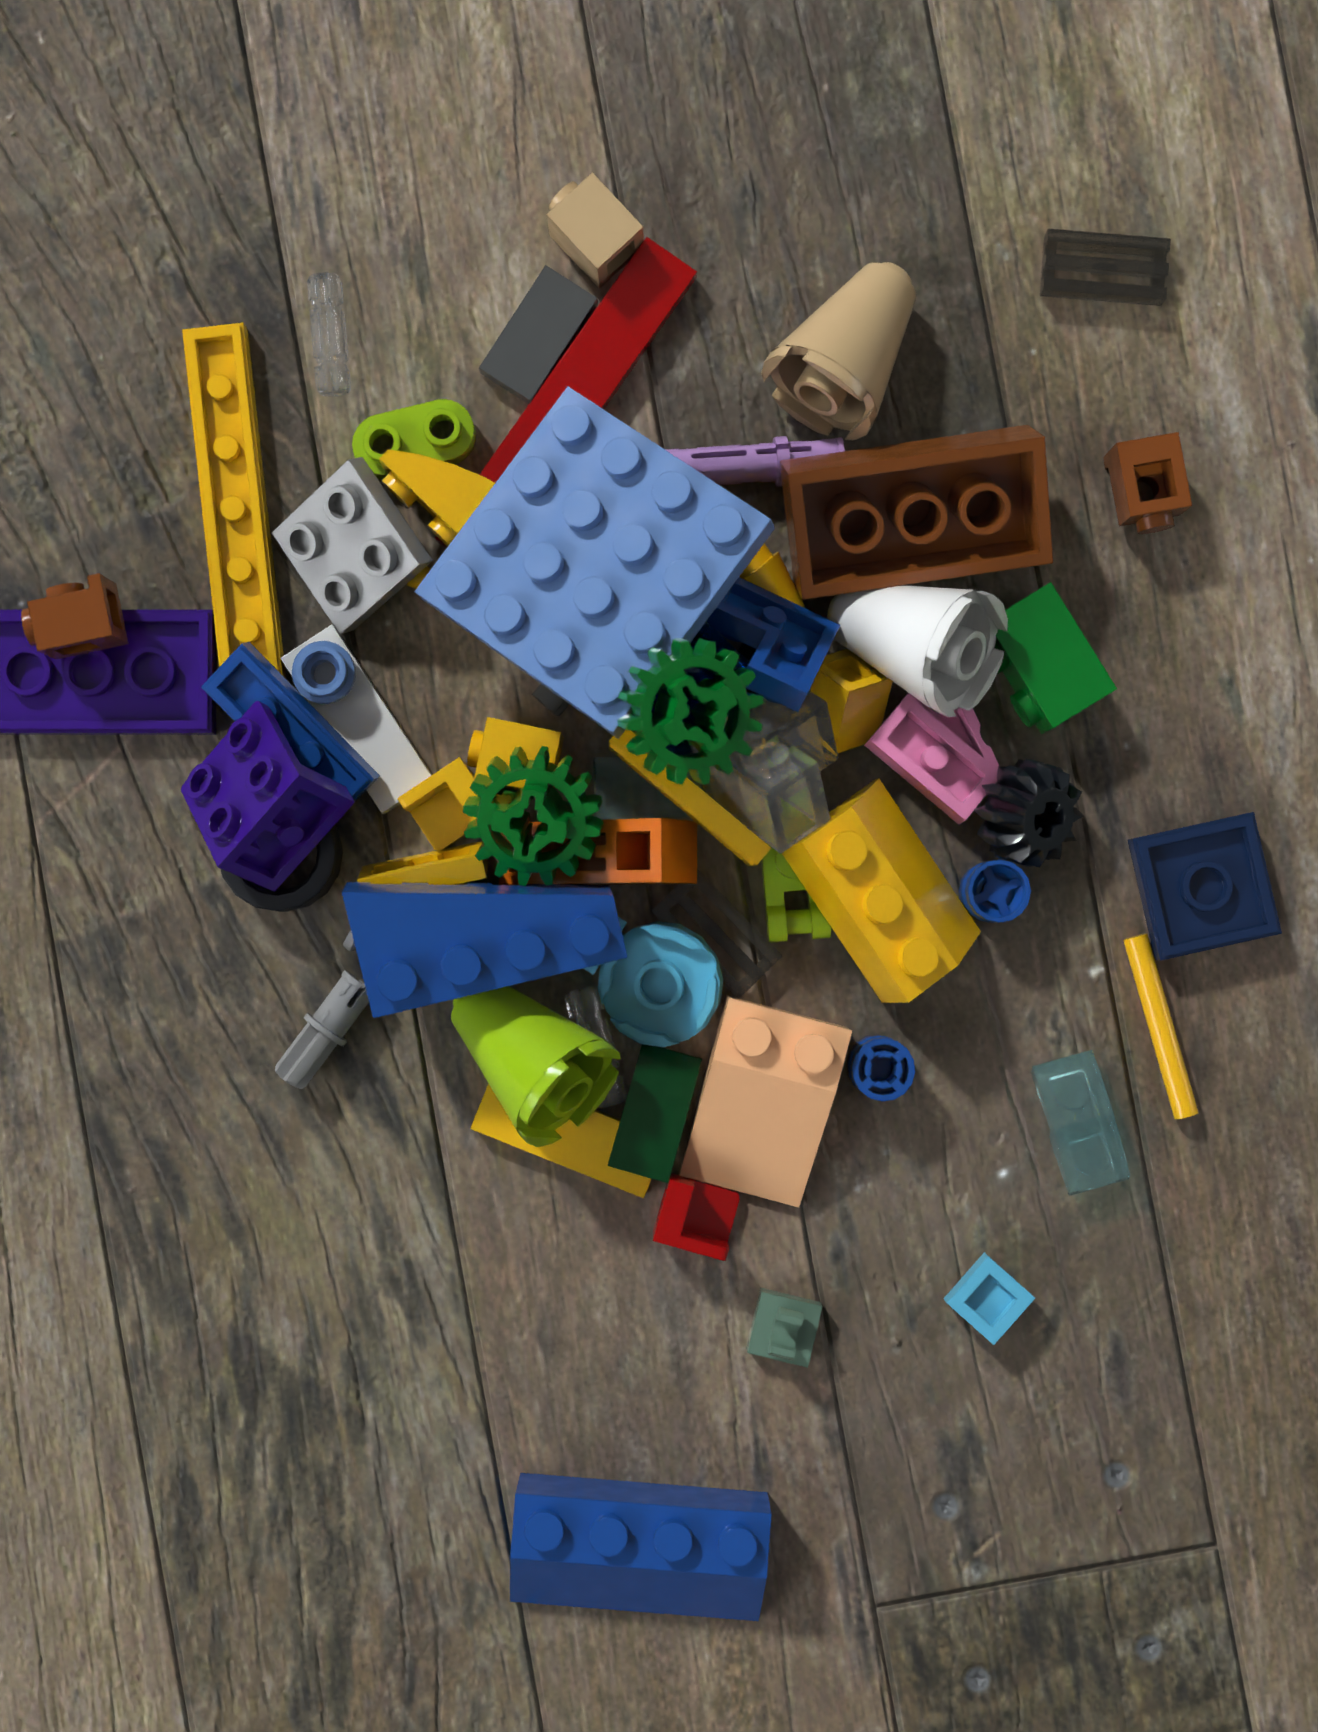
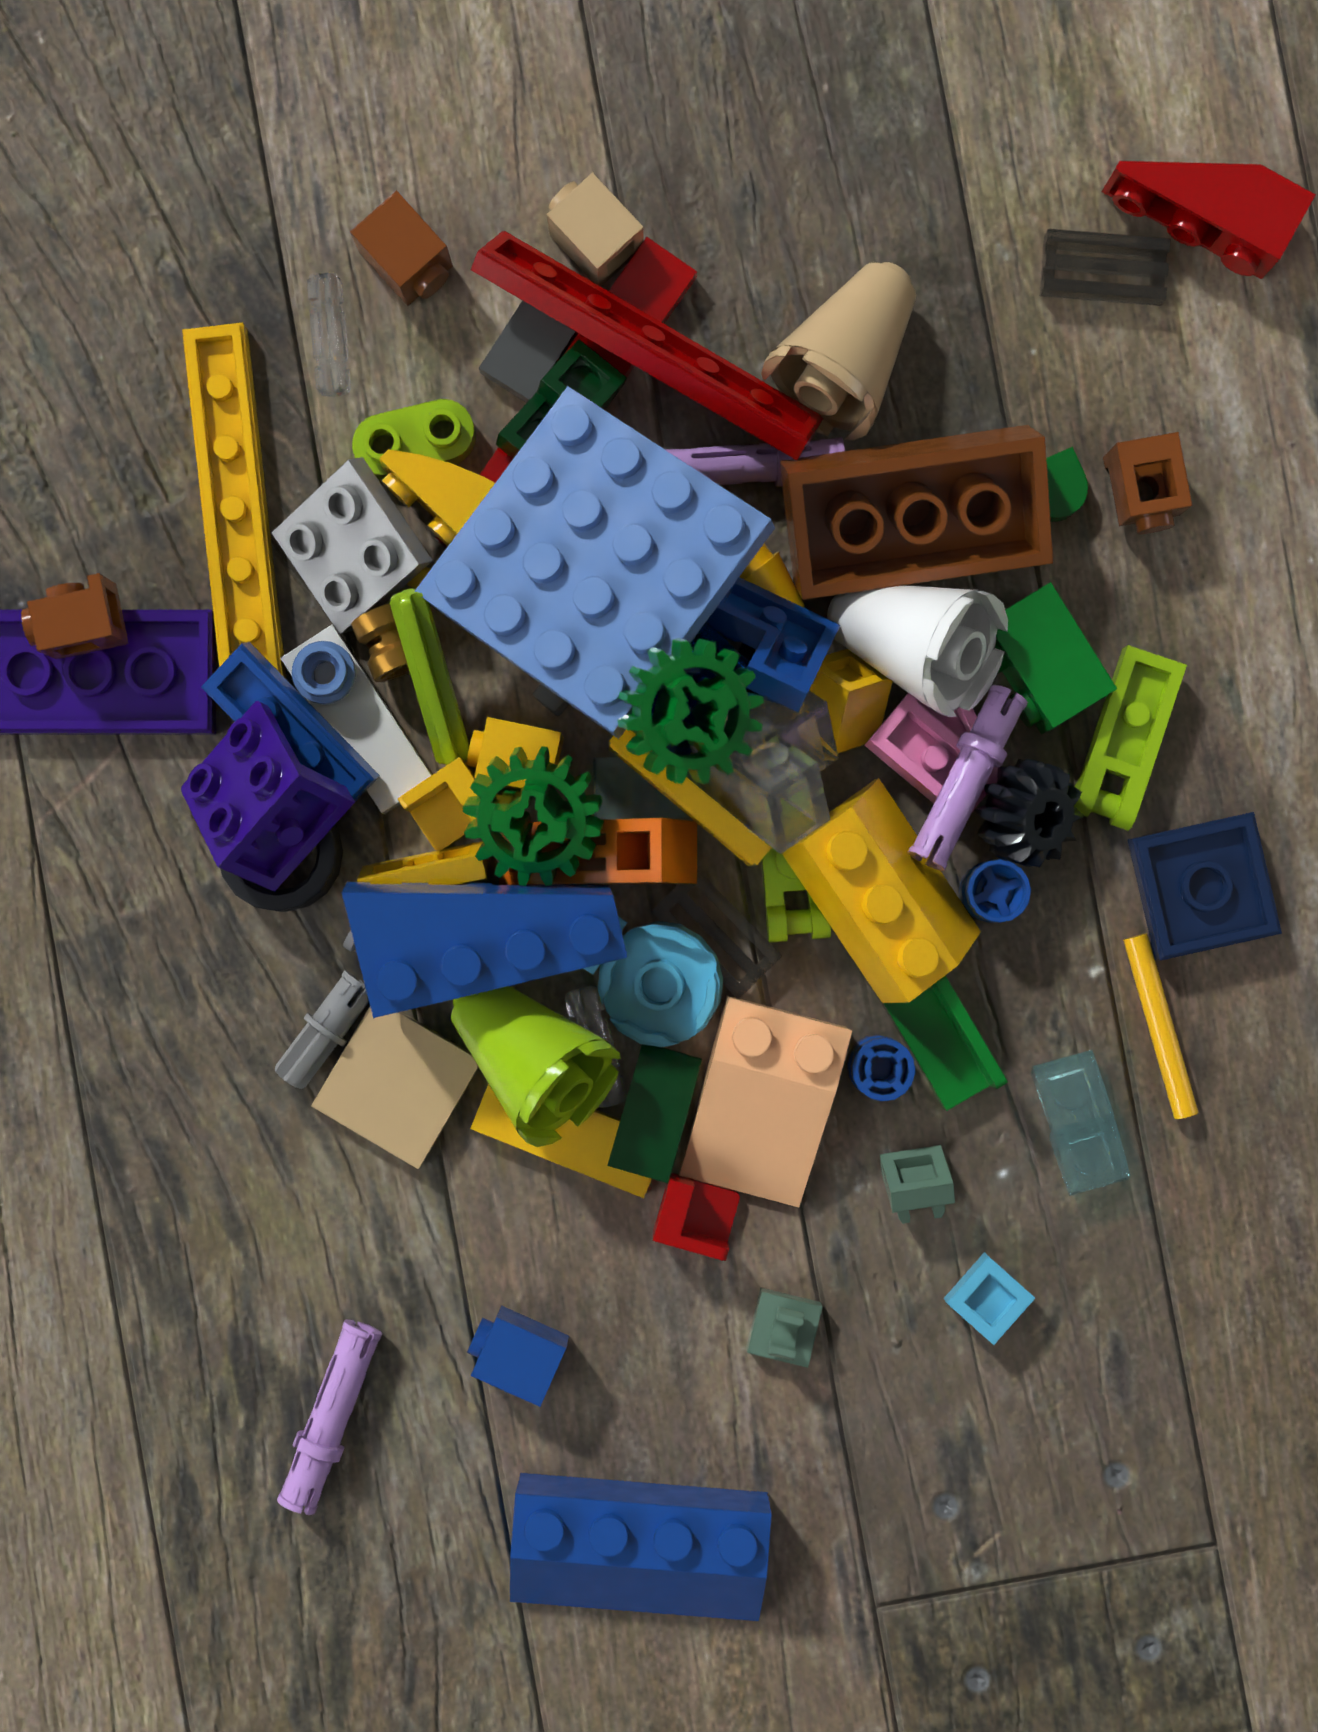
(320, 1441): none -> lavender pin
(380, 634): none -> pearl gold wheel
(397, 1084): none -> tan tile
(403, 249): none -> dark orange brick
(430, 676): none -> lime axle
(517, 1354): none -> blue brick
(580, 370): none -> dark green slope
(647, 343): none -> red tile
(917, 1181): none -> sand green tile
(946, 1044): none -> green panel
(978, 755): none -> lavender pin
(1065, 484): none -> green tile
(1129, 734): none -> lime plate
(1227, 208): none -> red slope

